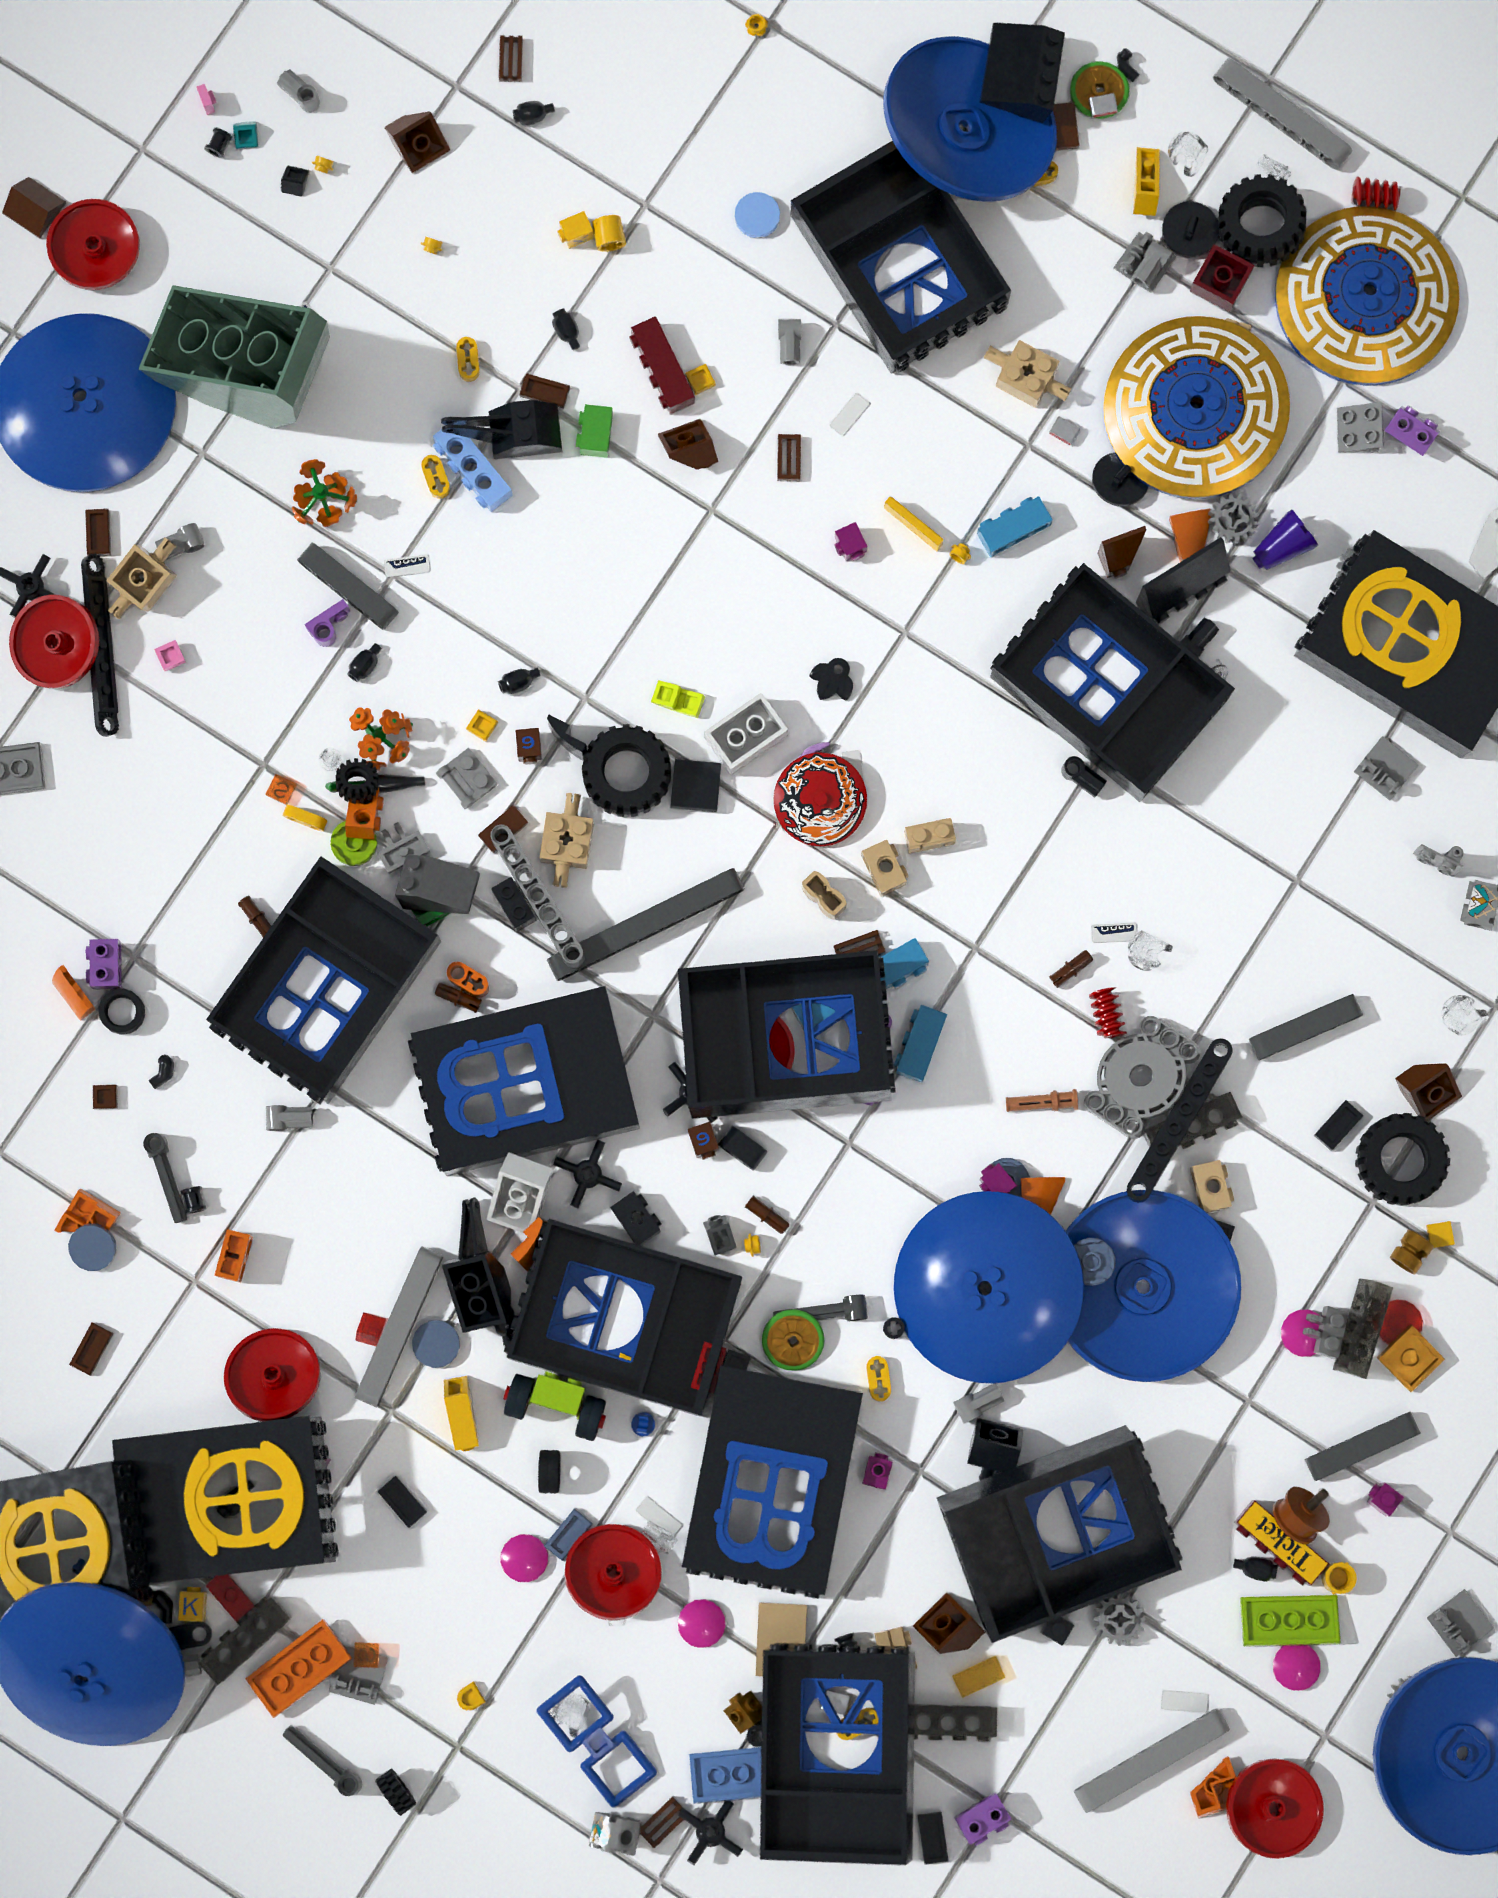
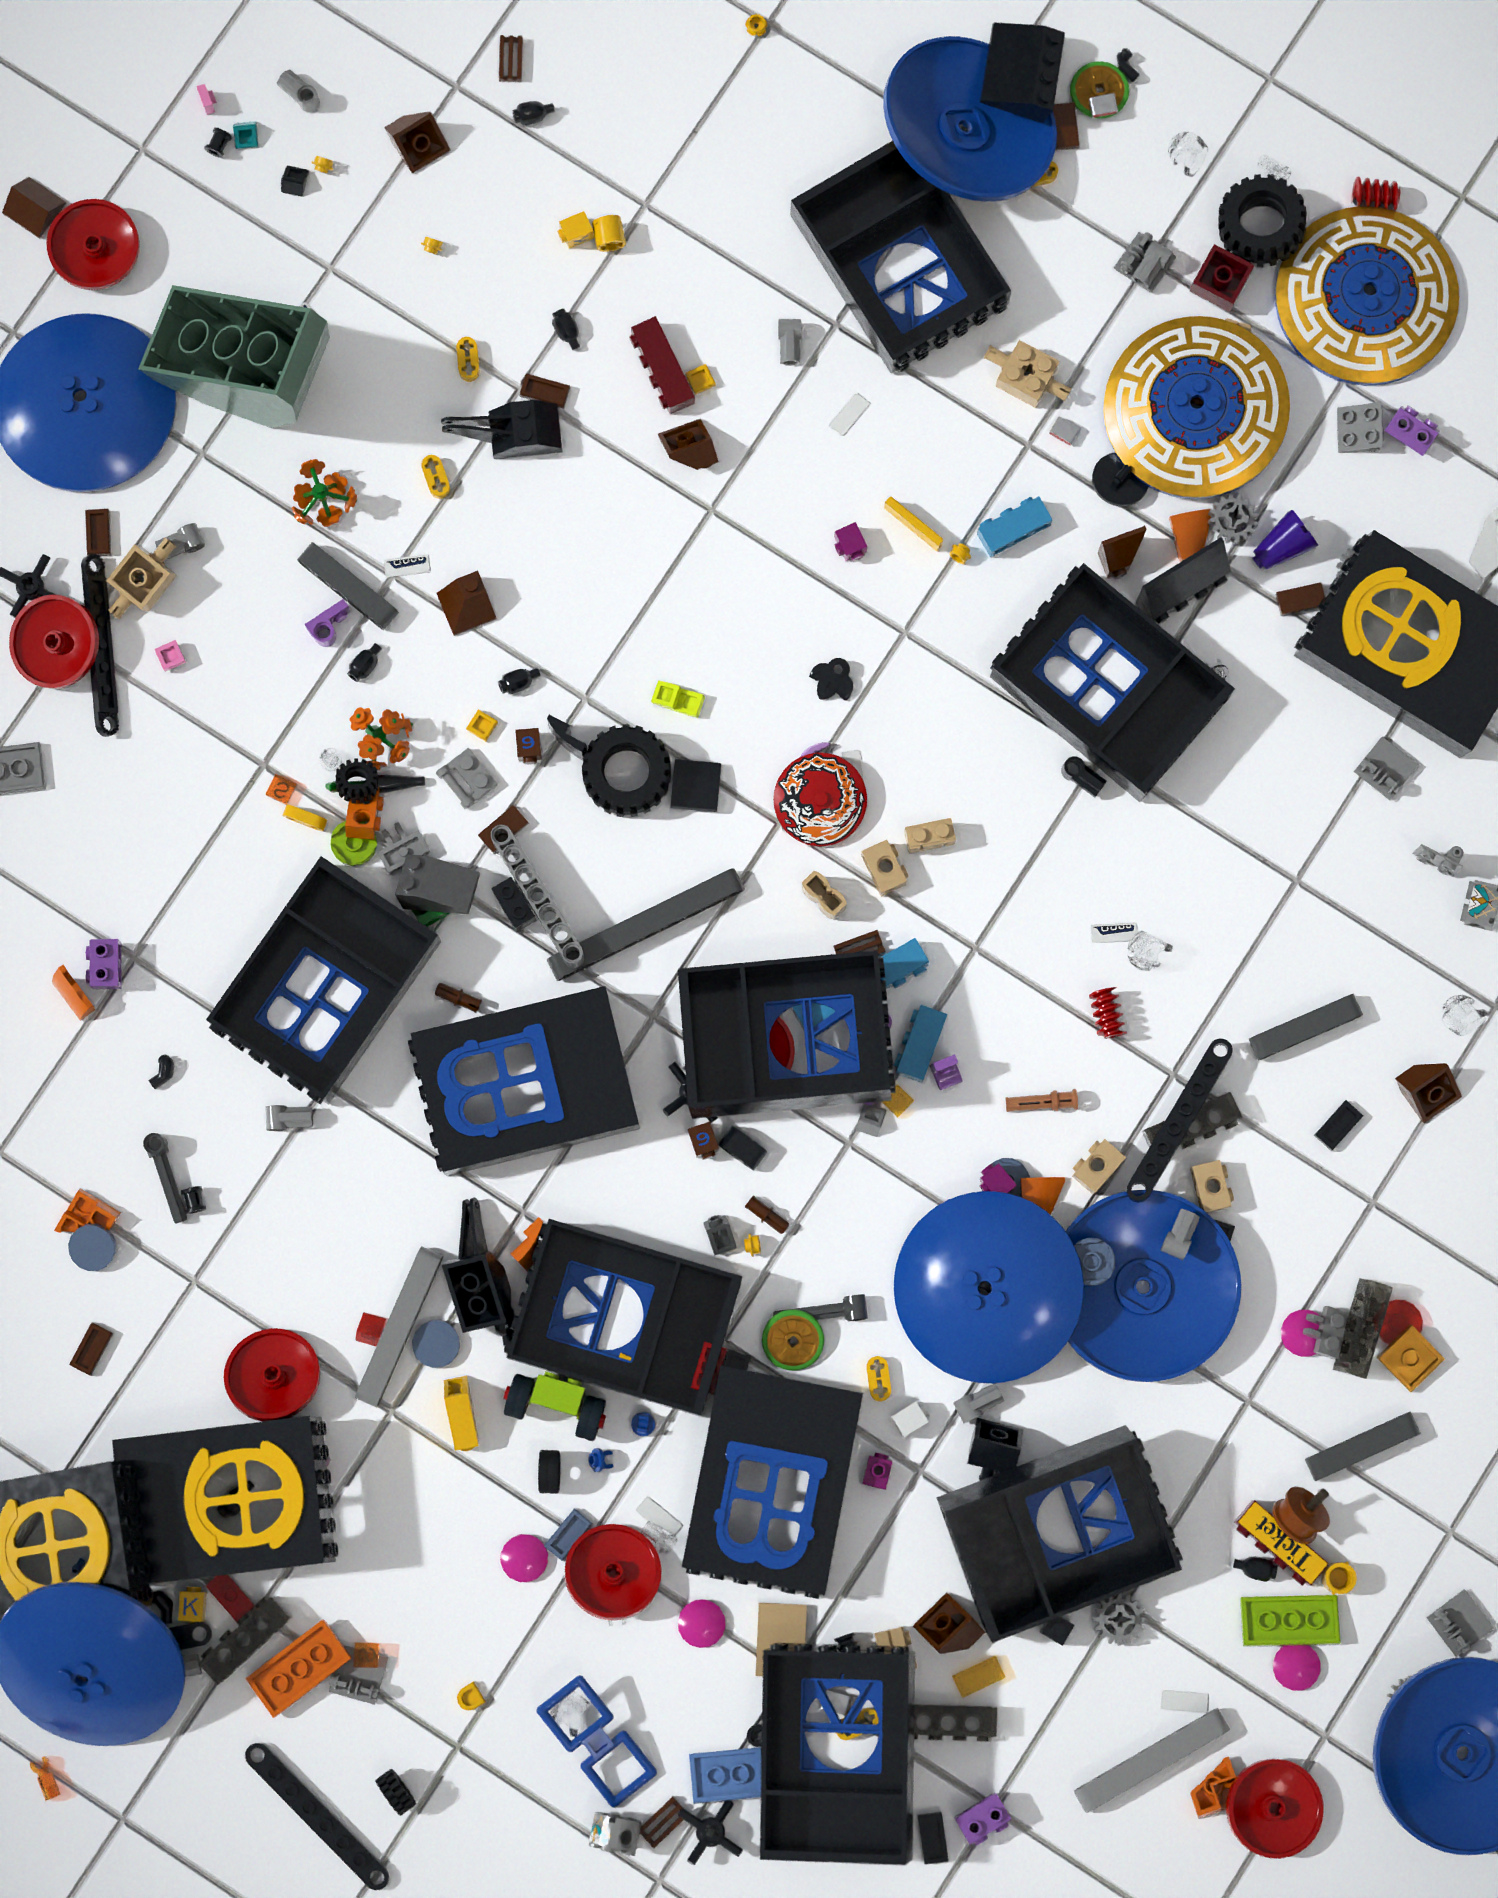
(46, 1779): none -> clear orange bar
(105, 1097): reddish brown tile -> none
(121, 1029): black tyre -> none
(233, 1256): orange brick -> none
(255, 916): reddish brown axle -> none
(317, 1816): none -> black plate
(322, 1761): dark grey axle -> none
(402, 1501): black tile -> none
(466, 603): none -> reddish brown slope
(475, 977): orange beam -> none
(499, 489): light blue brick -> none
(519, 1192): white brick -> none
(558, 827): tan brick -> none
(577, 1170): black bar -> none
(596, 430): bright green brick -> none
(597, 1461): none -> blue plate
(638, 1232): black brick -> none
(744, 1711): pearl gold brick -> none
(745, 733): white brick -> none
(757, 215): light blue tile -> none
(788, 477): reddish brown tile -> none
(870, 1120): none -> light grey slope
(899, 1102): none -> clear yellow tile
(899, 1332): black bush -> none
(910, 1418): none -> white brick
(946, 1072): none -> medium lavender plate
(1071, 968): reddish brown axle -> none
(1108, 1156): none -> tan brick
(1139, 1101): light grey piece -> none
(1146, 181): yellow slope -> none
(1178, 1240): none -> light grey piece
(1190, 229): black shield -> none
(1200, 636): black piece -> none
(1282, 114): light grey beam -> none
(1300, 598): none -> reddish brown tile
(1384, 1498): magenta brick -> none
(1410, 1253): pearl gold wheel -> none
(1429, 1142): black tyre -> none
(1440, 1234): yellow tile -> none

